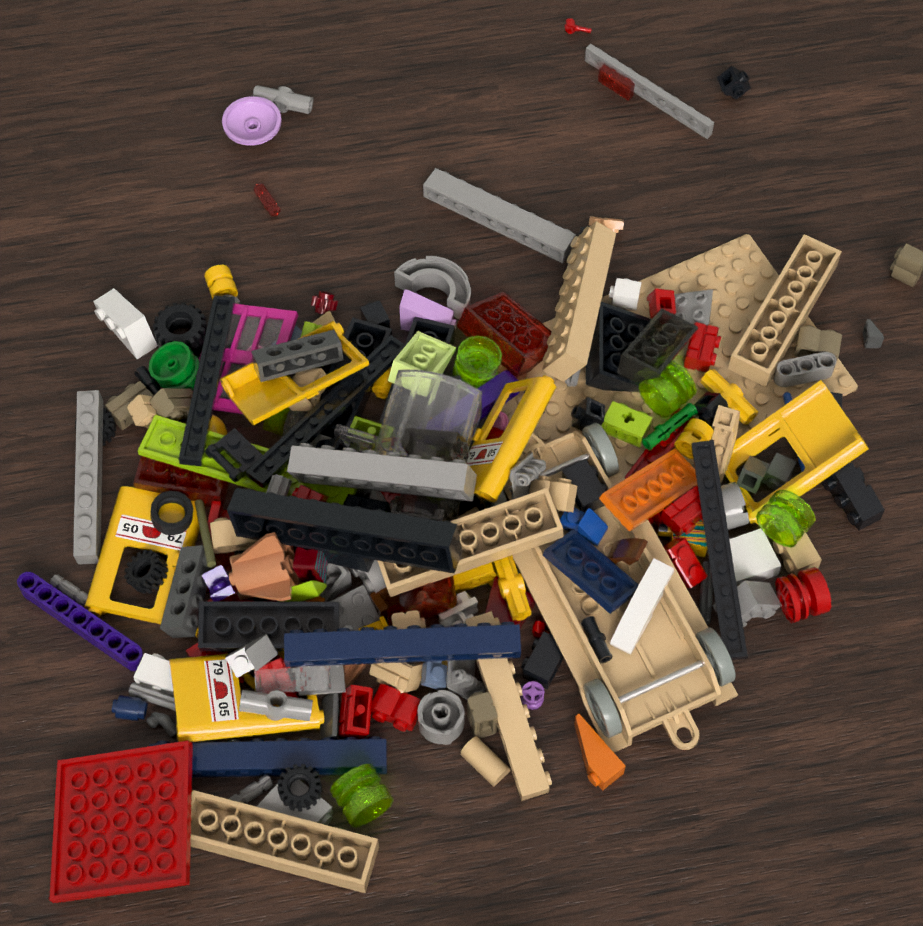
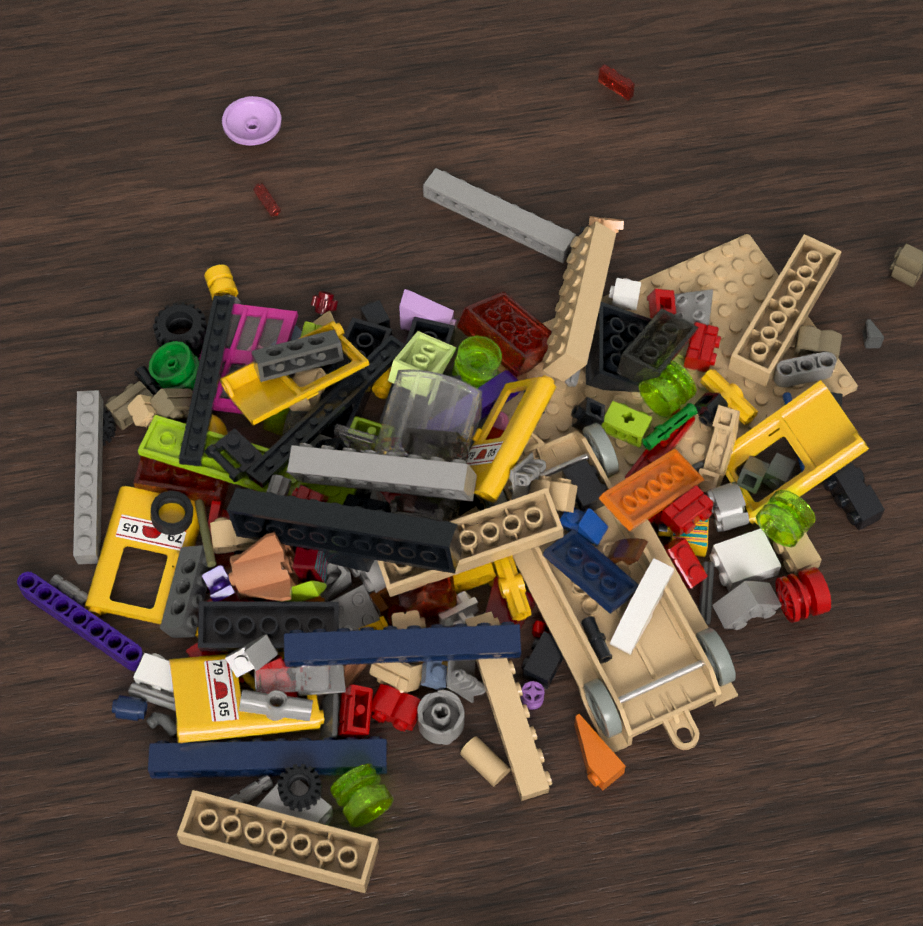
(122, 822): red plate -> none
(125, 322): white wedge -> none
(152, 578): black tyre -> none
(285, 99): light grey piece -> none
(436, 273): light grey brick -> none
(482, 714): dark tan brick -> none
(570, 27): red hand -> none
(652, 93): light grey plate -> none
(695, 431): yellow wheel -> none
(719, 549): black plate -> none
(734, 82): black brick -> none

